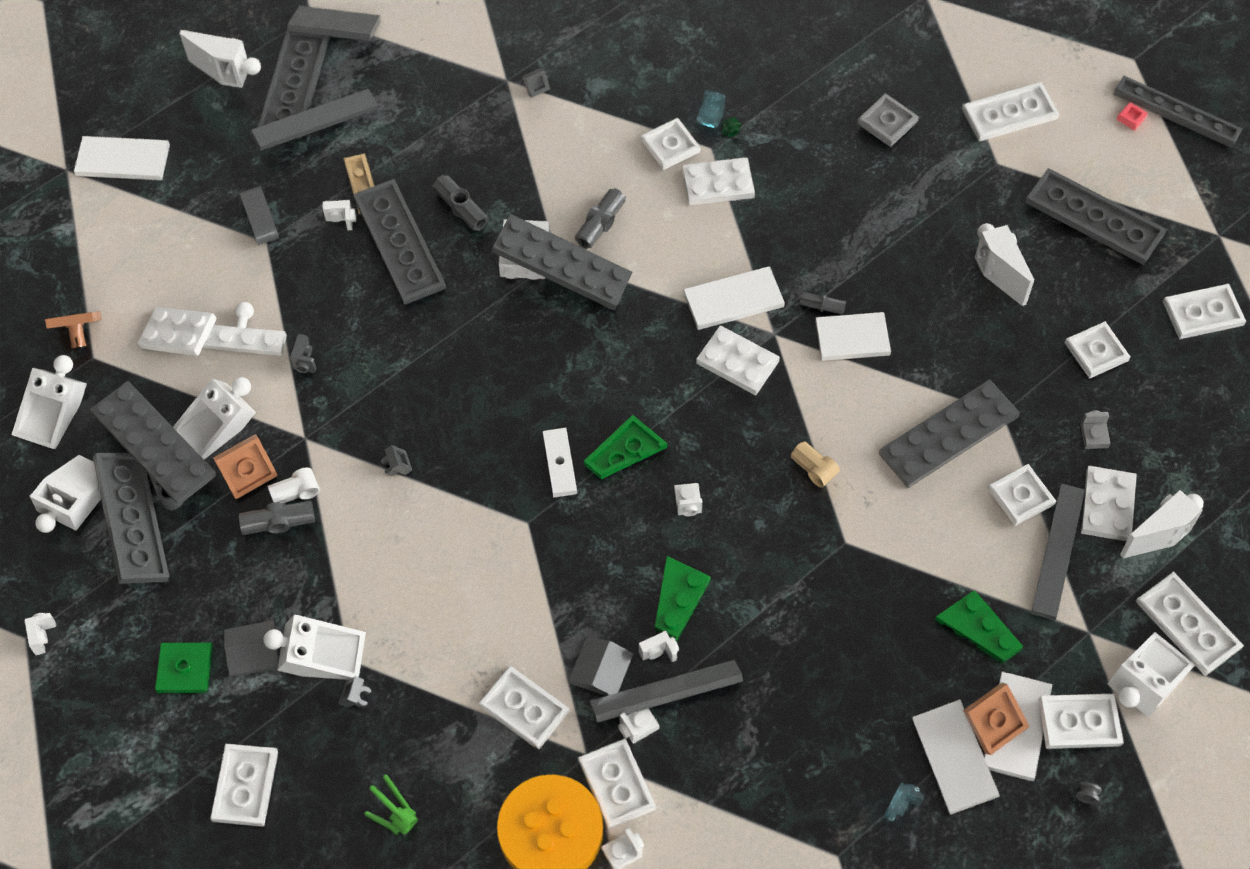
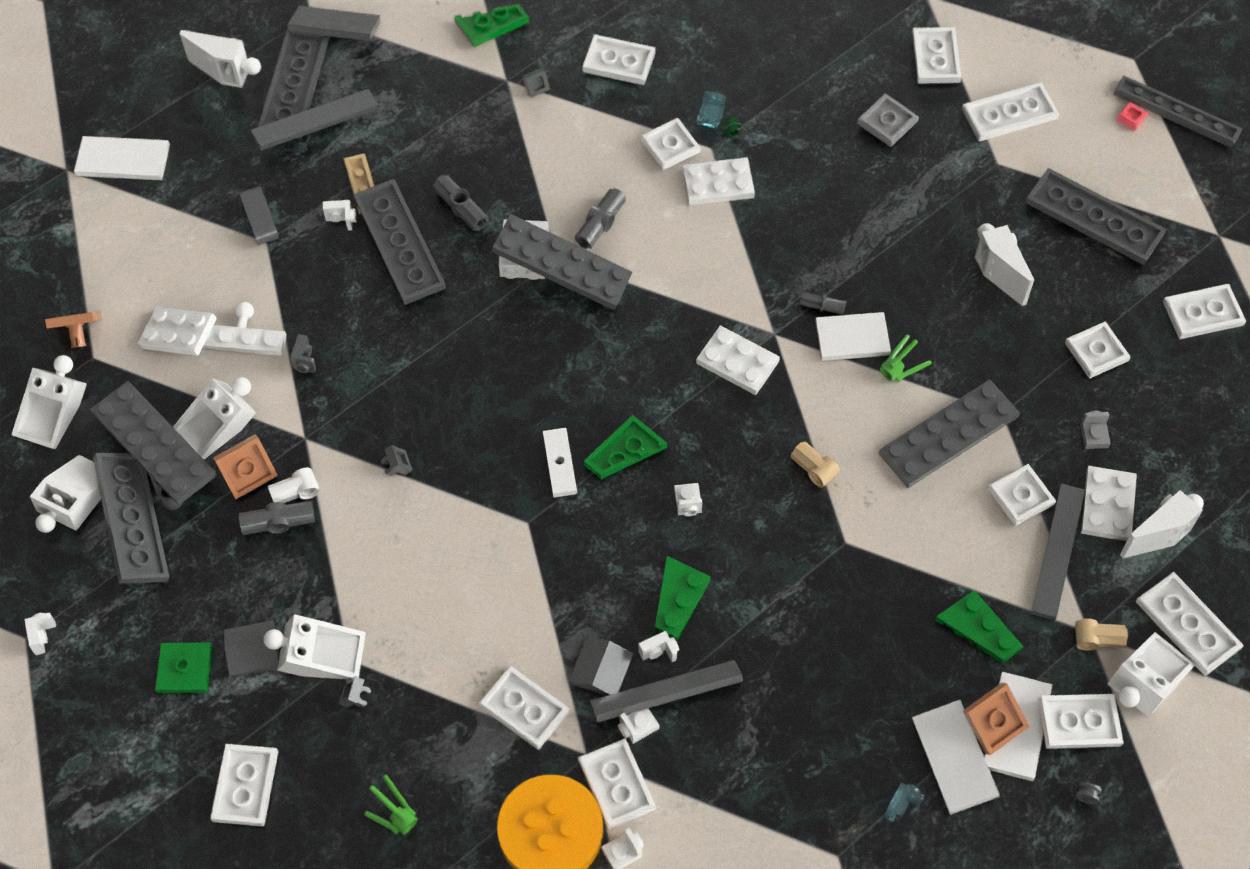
(490, 25): none -> green wing
(619, 59): none -> white plate
(733, 298): white tile -> none
(893, 366): none -> bright green plant
(936, 55): none -> white plate
(1093, 635): none -> tan piece

